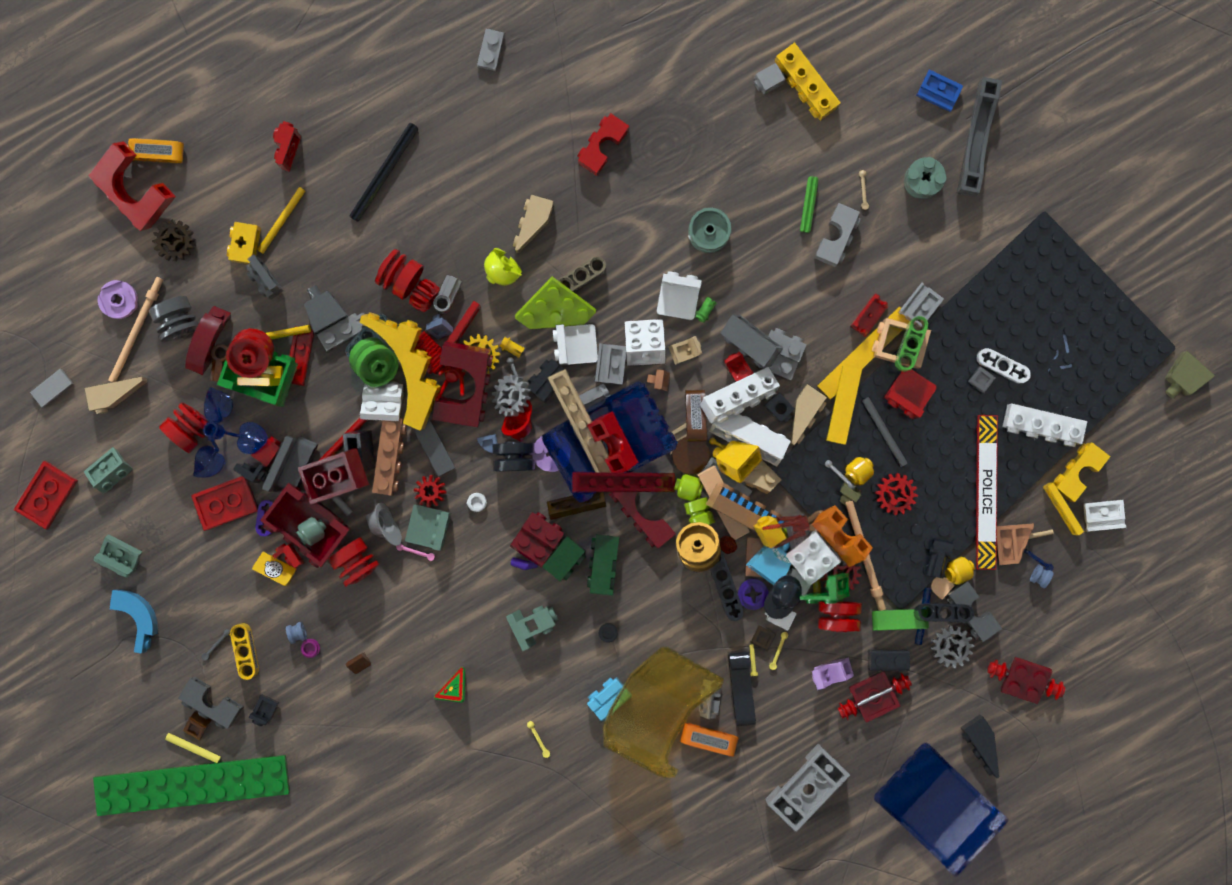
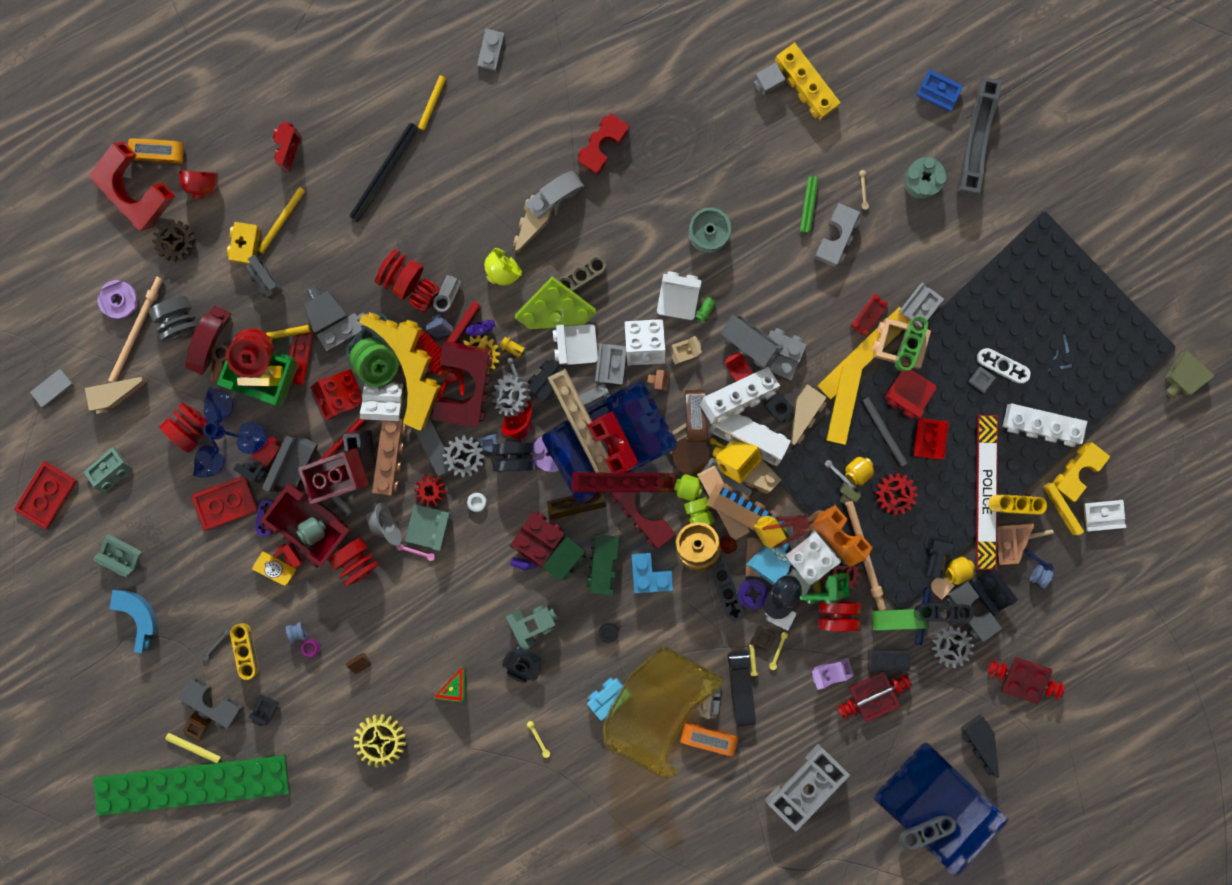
(198, 183): none -> red cylinder
(337, 394): none -> red bracket
(379, 732): none -> light yellow gear
(432, 102): none -> yellow bar
(460, 448): none -> light grey gear
(480, 327): none -> dark purple gear
(530, 662): none -> black plate
(554, 192): none -> light grey arch
(645, 579): none -> dark azure brick
(931, 438): none -> red bracket
(936, 832): none -> dark grey beam
(993, 592): none -> black bracket
(1025, 504): none -> yellow beam

